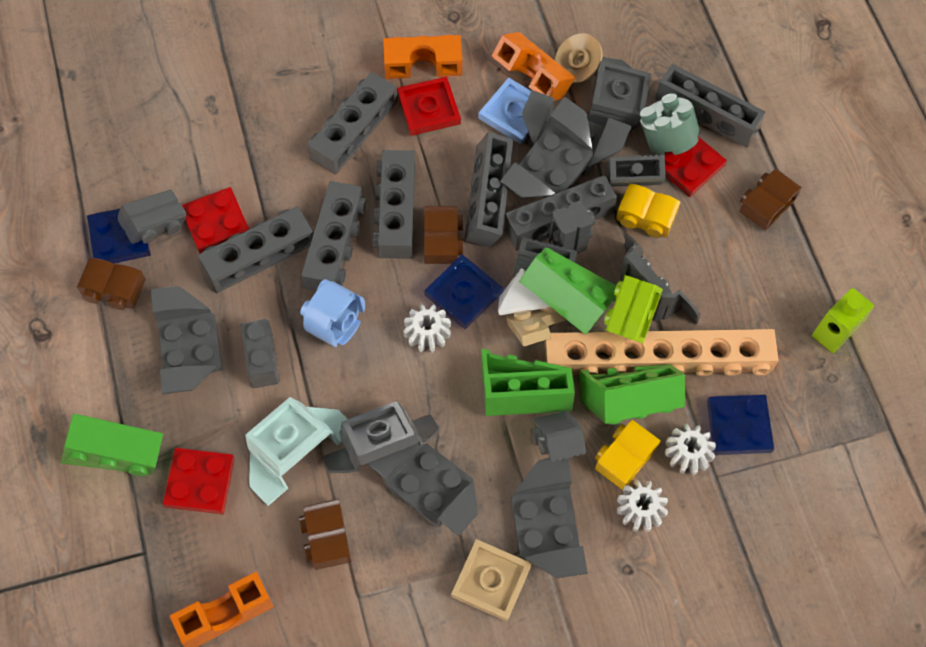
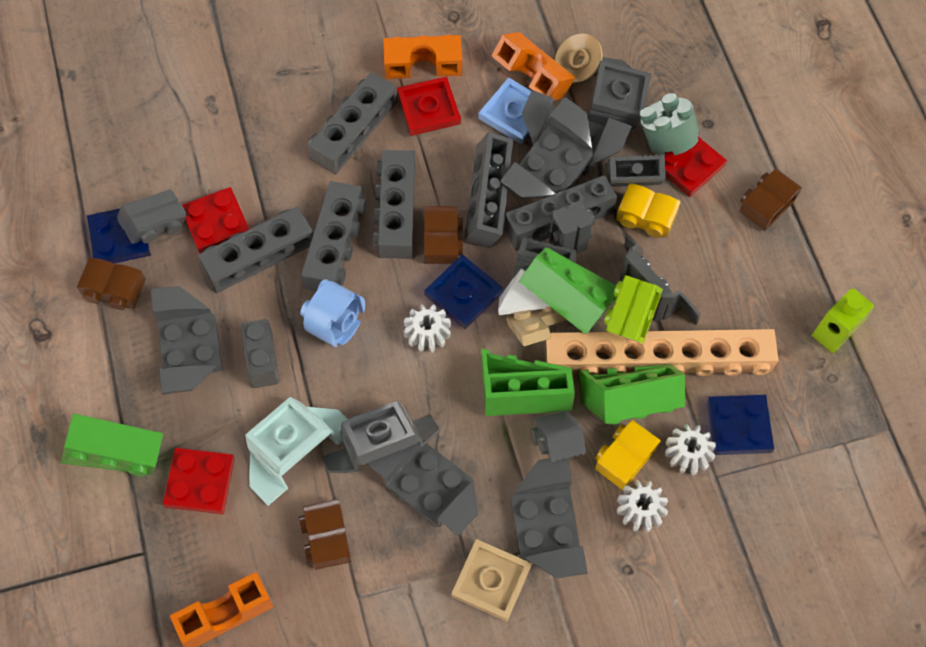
(713, 105): dark grey brick -> none

